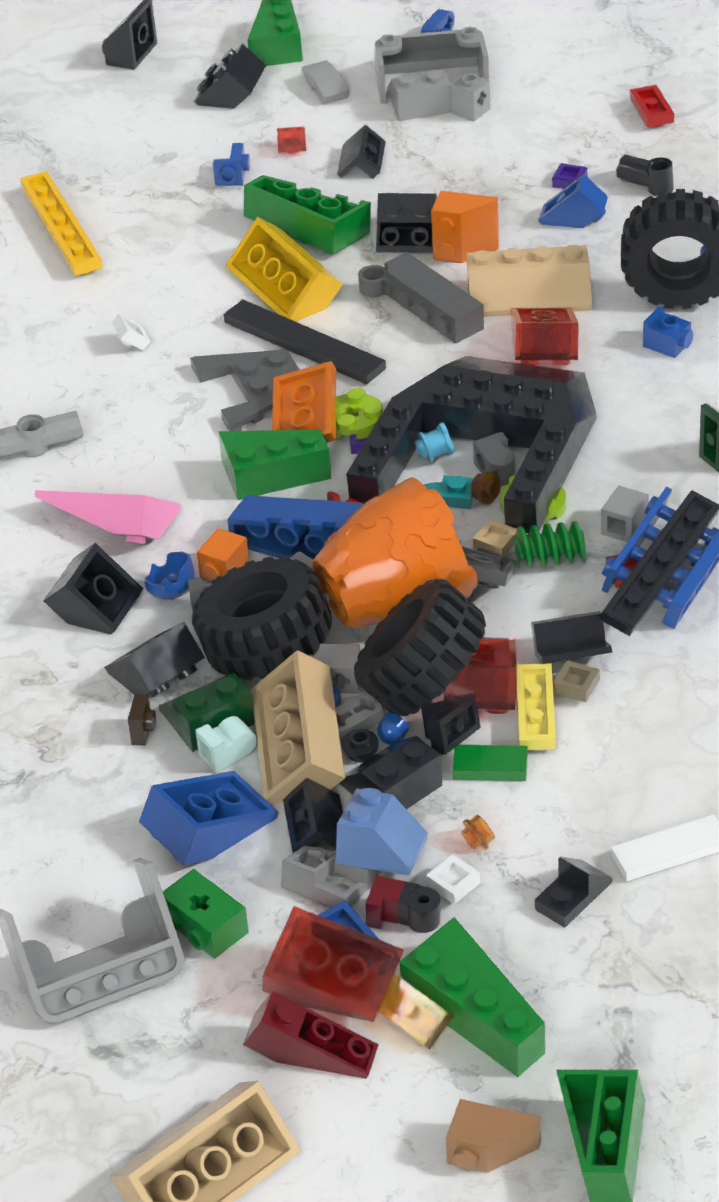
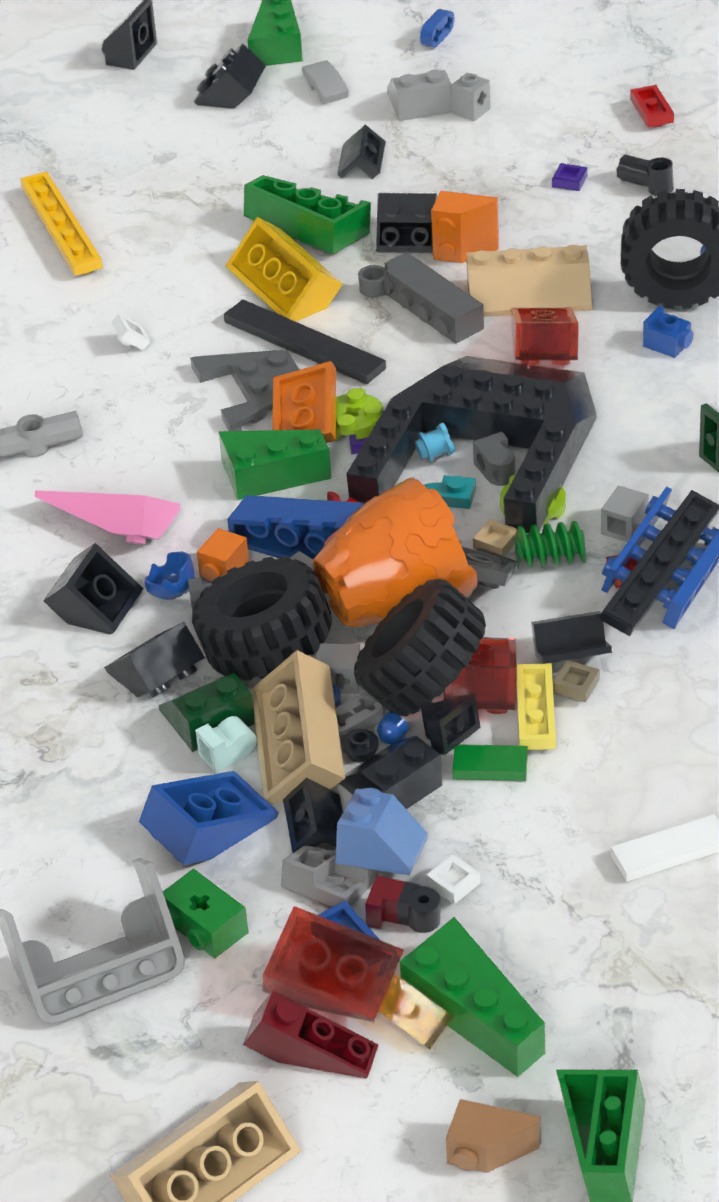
(141, 720): dark brown plate -> none
(232, 171): blue bracket -> none
(291, 140): clear red plate -> none
(429, 52): light grey windscreen -> none
(477, 832): clear orange plate -> none
(485, 487): reddish brown plate -> none
(572, 890): black slope -> none
(575, 205): blue slope -> none

